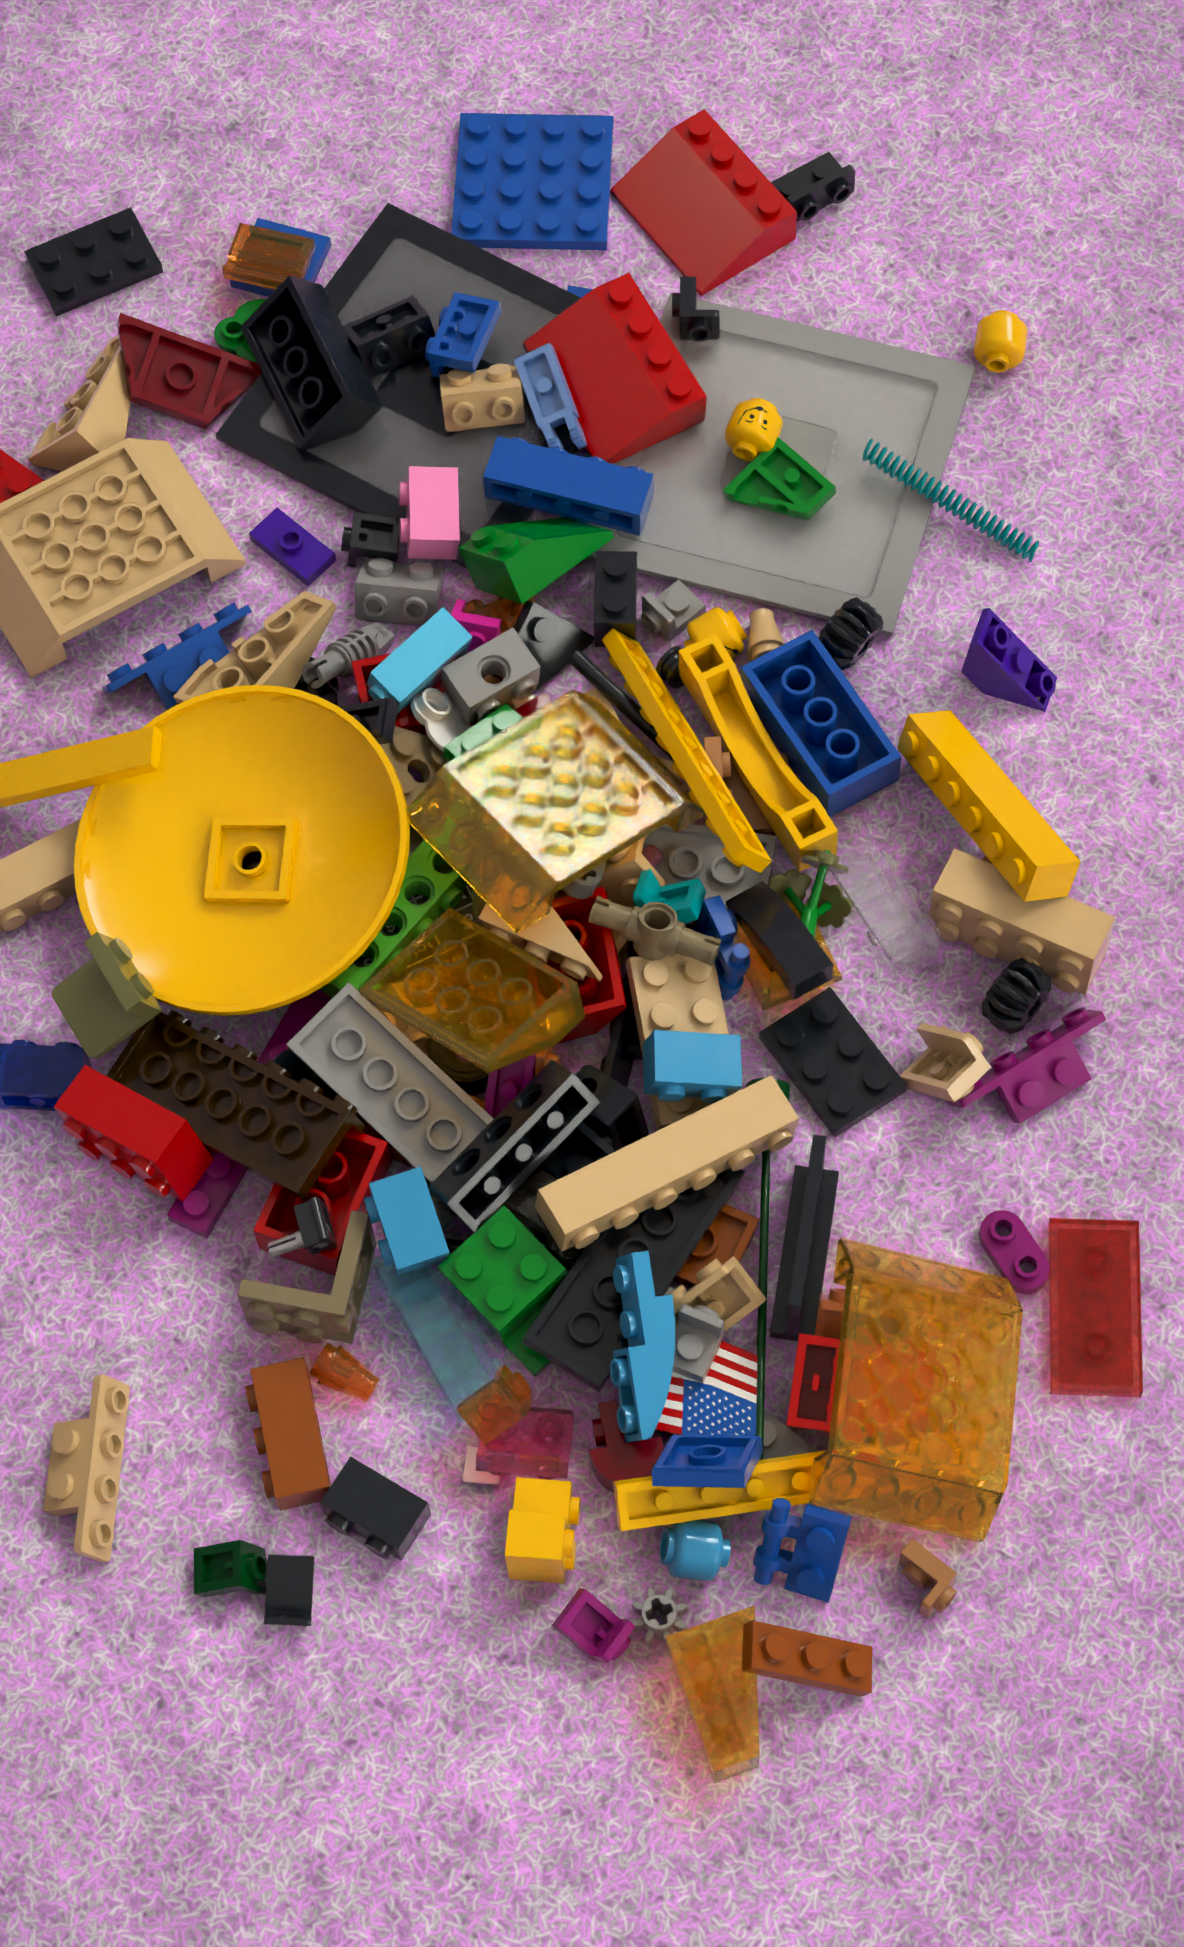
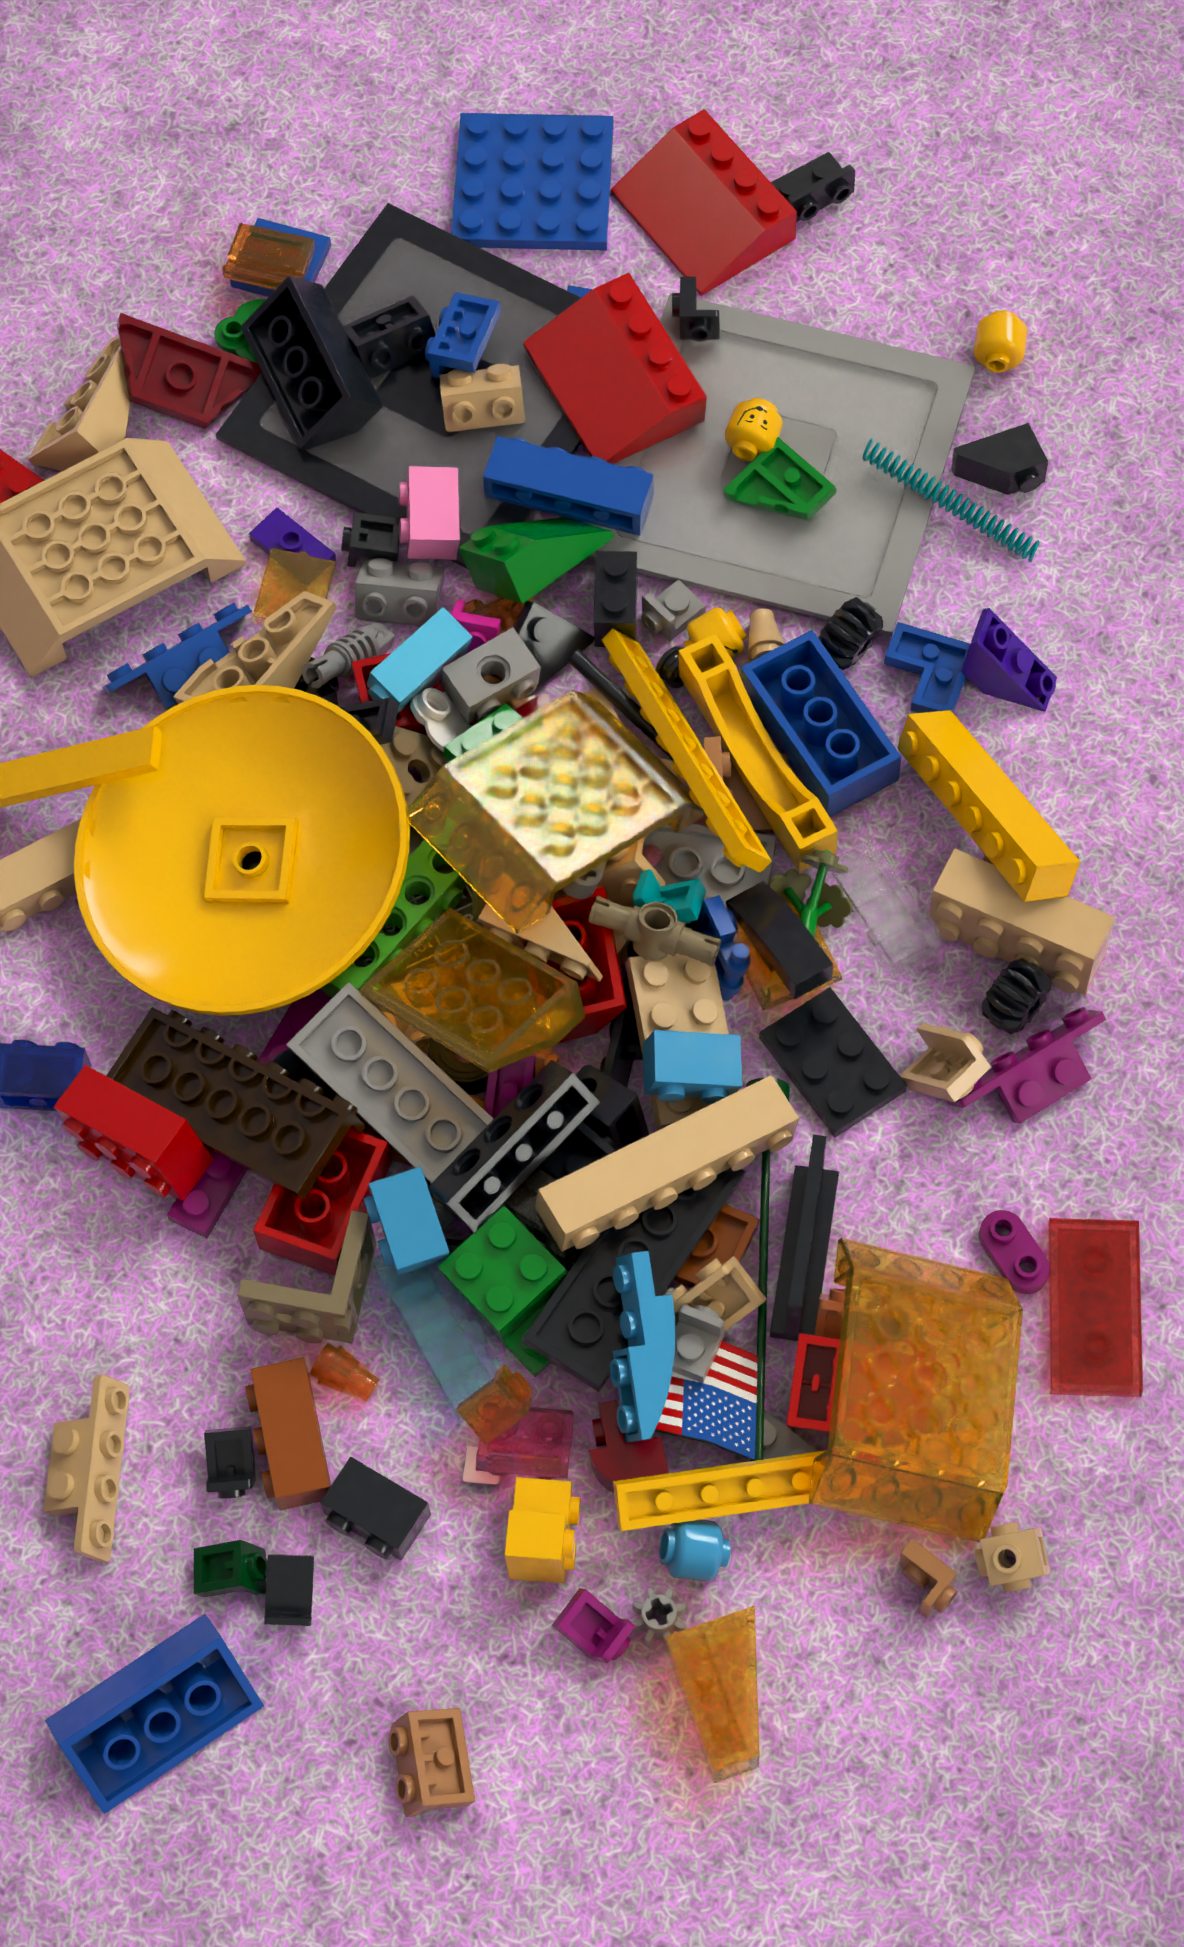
(93, 261): black plate -> none
(105, 997): olive bracket -> none
(154, 1713): none -> blue slope
(230, 1461): none -> black bracket
(288, 576): none -> clear yellow piece
(315, 1230): black piece -> none
(431, 1761): none -> medium nougat bracket
(549, 395): medium blue hinge -> none
(707, 1461): blue tile -> none
(807, 1658): dark orange plate -> none
(816, 1554): blue plate -> none
(936, 659): none -> blue plate
(1003, 461): none -> black slope
(1029, 1552): none -> tan brick

